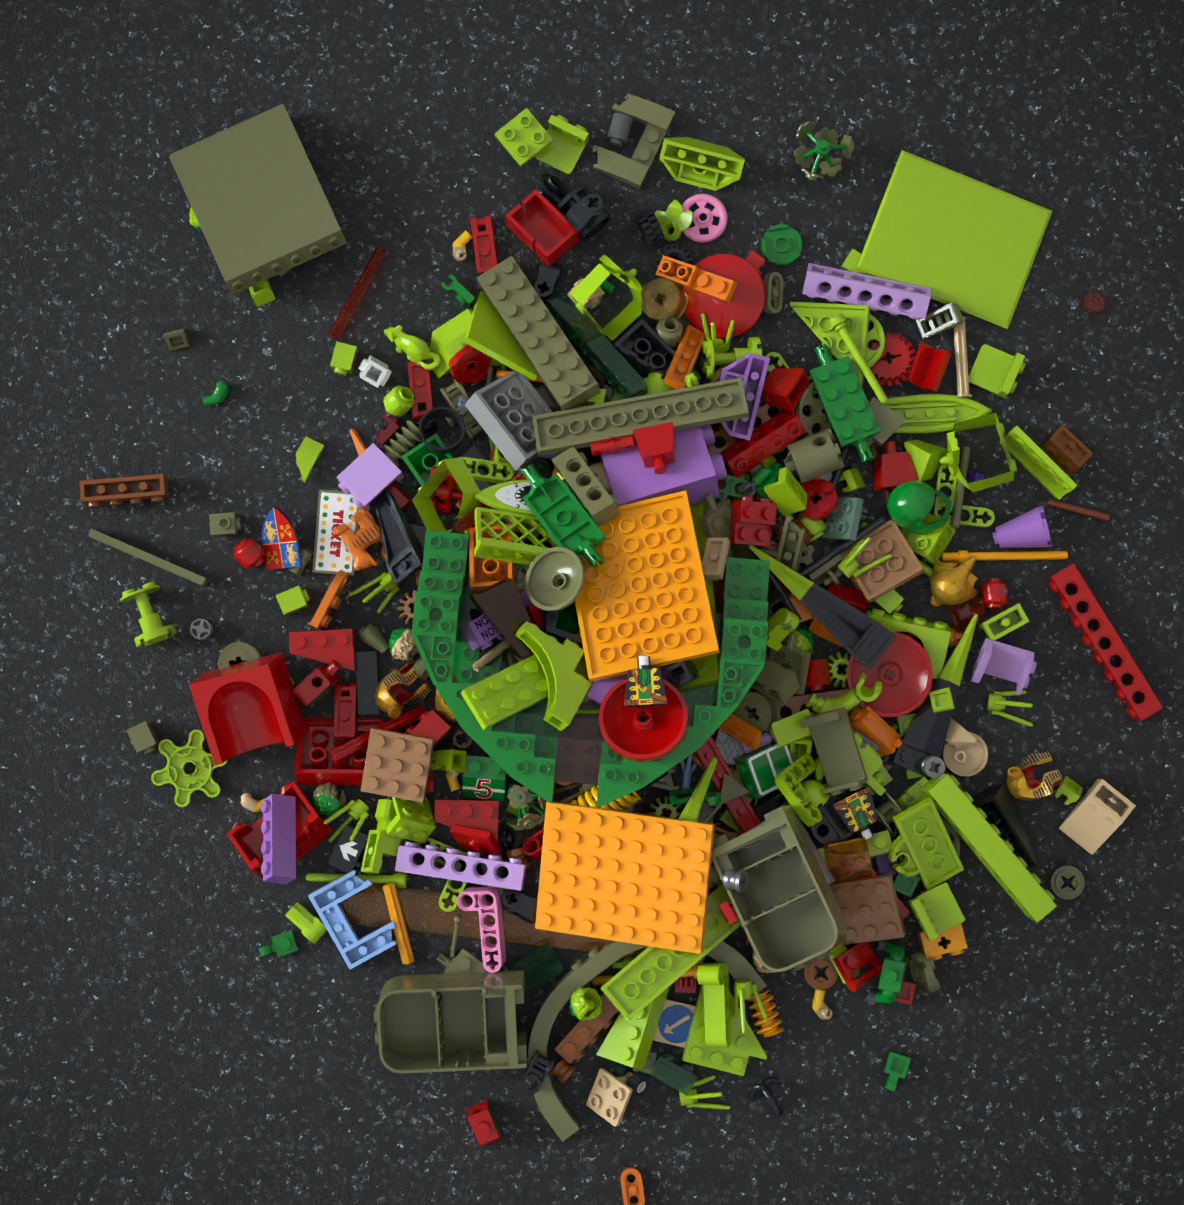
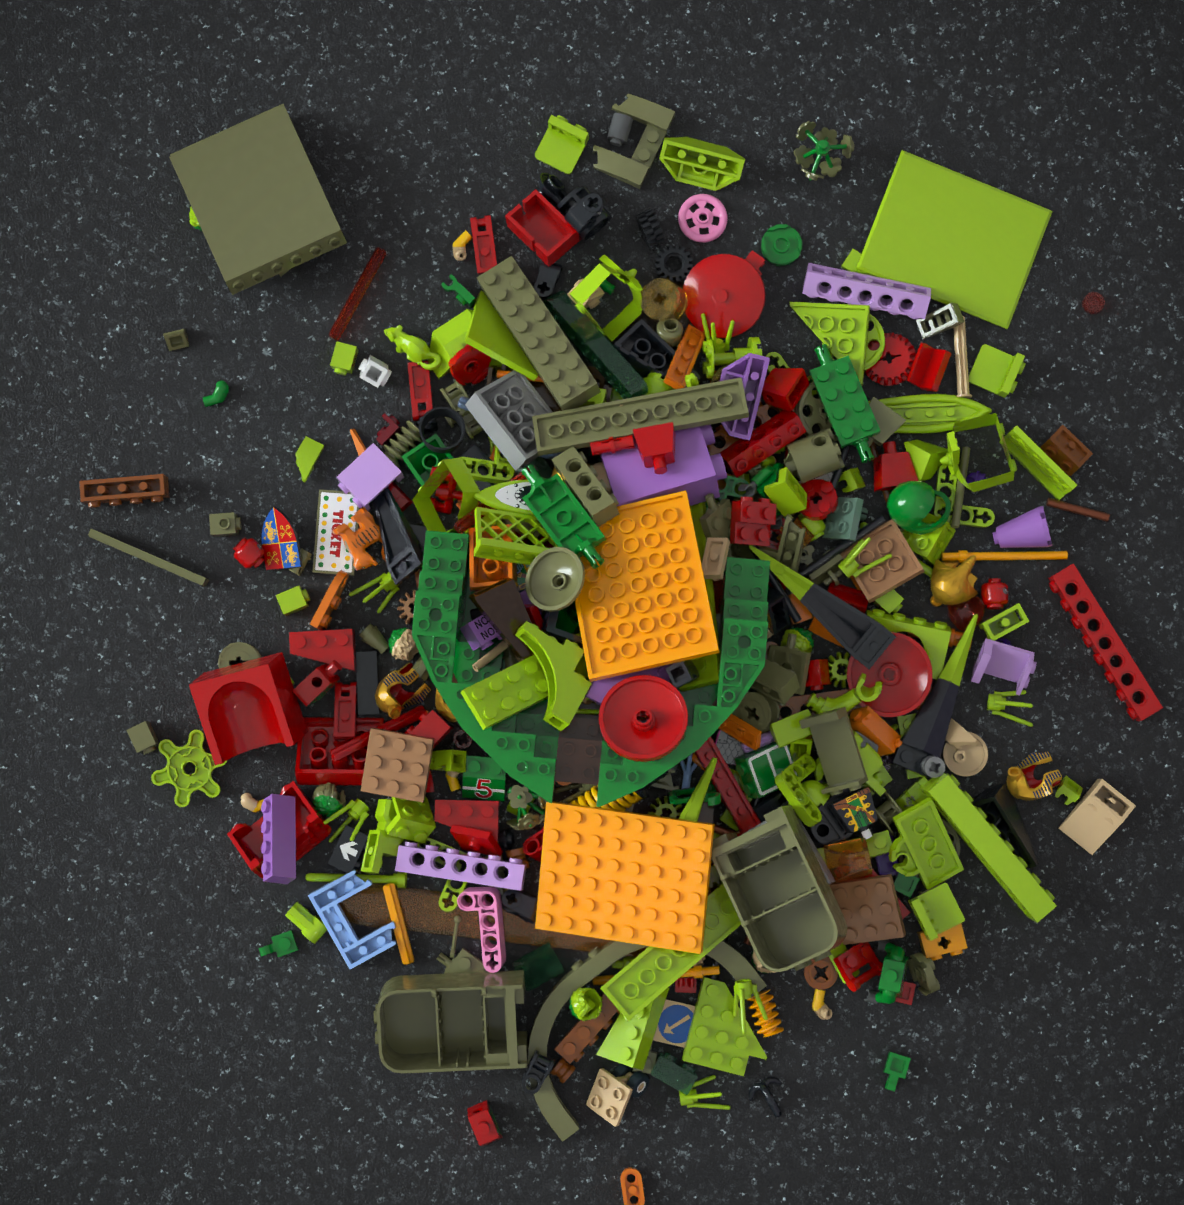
(150, 622): lime piece -> none
(200, 626): flat silver wheel -> none
(262, 293): lime slope -> none
(399, 401): lime head -> none
(523, 137): lime plate -> none
(644, 686): torso -> none
(674, 218): lime plate -> none
(696, 279): orange slope -> none
(716, 1003): lime beam -> none
(728, 912): red plate -> none
(730, 790): olive piece -> none
(736, 880): flat silver wheel -> none
(774, 292): olive plate -> none
(779, 627): lime leg -> none
(838, 324): lime piece -> none
(941, 700): lime tile -> none
(1077, 882): olive gear -> none

